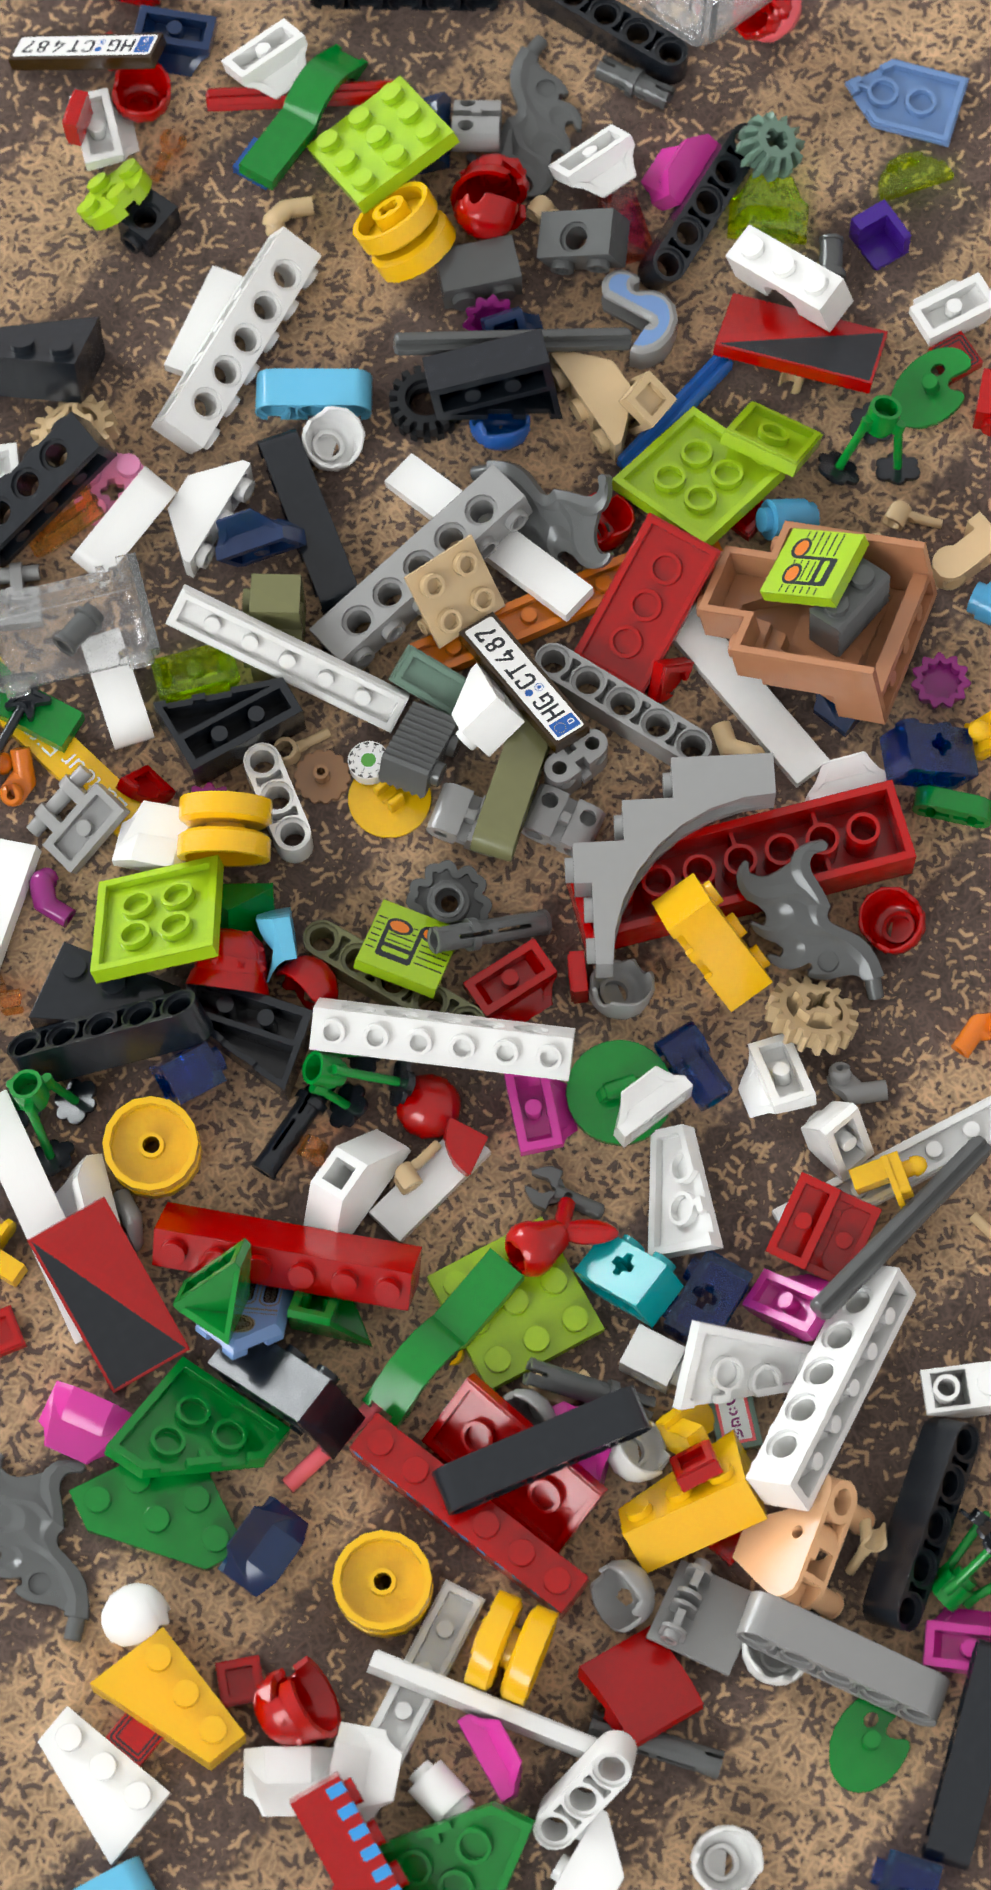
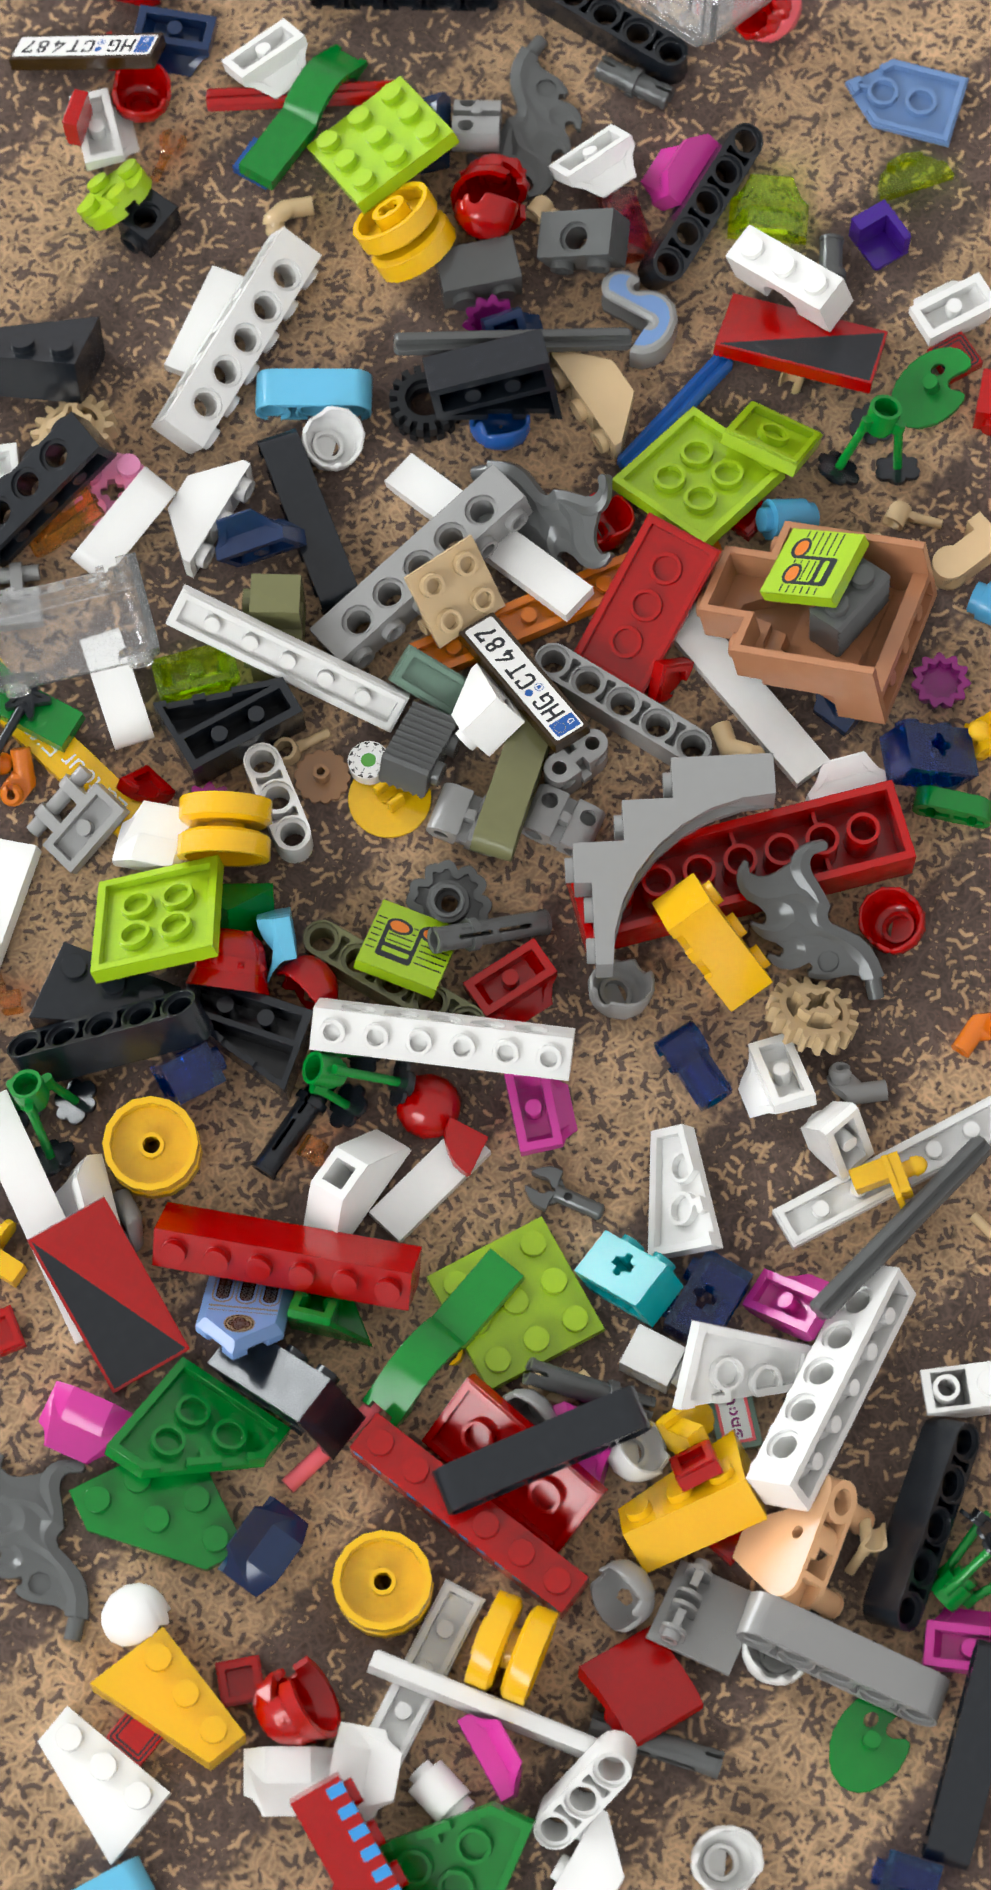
(44, 899): magenta arm -> none
(84, 622): dark grey pin -> none
(218, 1292): green slope -> none
(406, 1174): tan hand -> none
(537, 1244): red piece -> none
(577, 977): red tile -> none
(597, 1085): green shield -> none
(646, 401): tan panel -> none
(648, 1102): white slope -> none
(770, 146): sand green gear -> none
(822, 1228): red slope -> none

